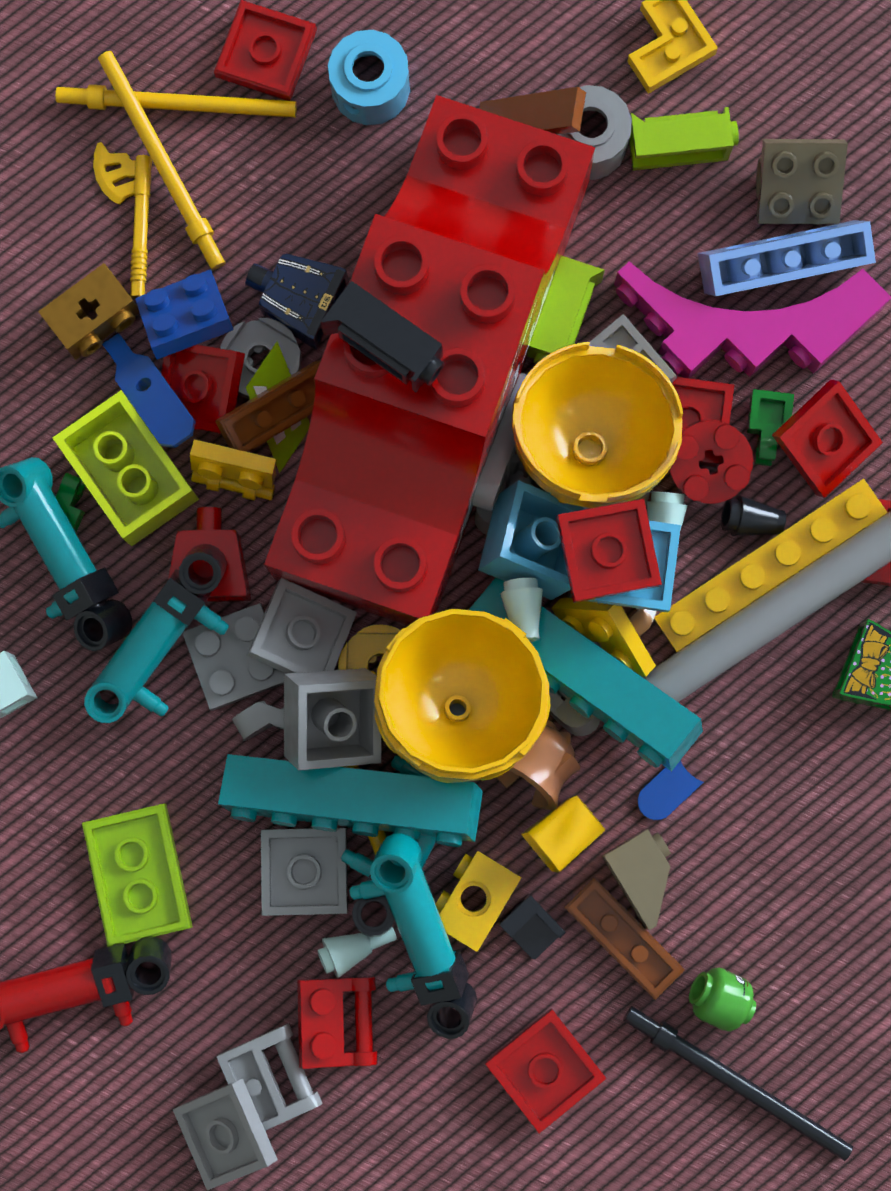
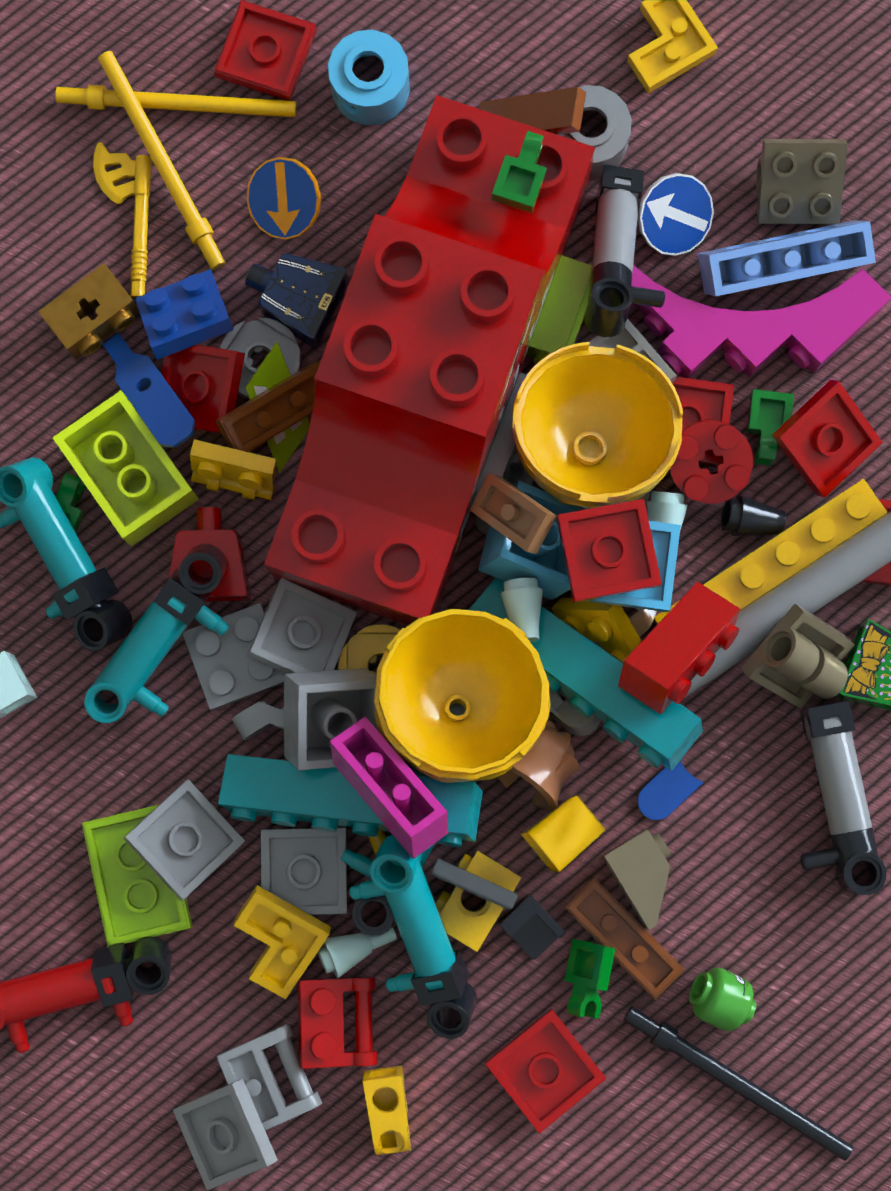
(184, 840): none -> light grey plate
(283, 198): none -> blue piece
(290, 938): none -> yellow plate
(384, 337): black window -> none
(387, 1109): none -> yellow leg
(389, 787): none -> dark pink brick
(474, 884): none -> dark grey tile
(513, 513): none -> medium nougat plate
(521, 177): none -> green plate
(590, 971): none -> green plate
(613, 253): none -> piece
(675, 214): none -> blue piece
(680, 648): none -> red brick
(682, 139): lime window -> none
(801, 658): none -> dark tan plate
(843, 798): none -> piece

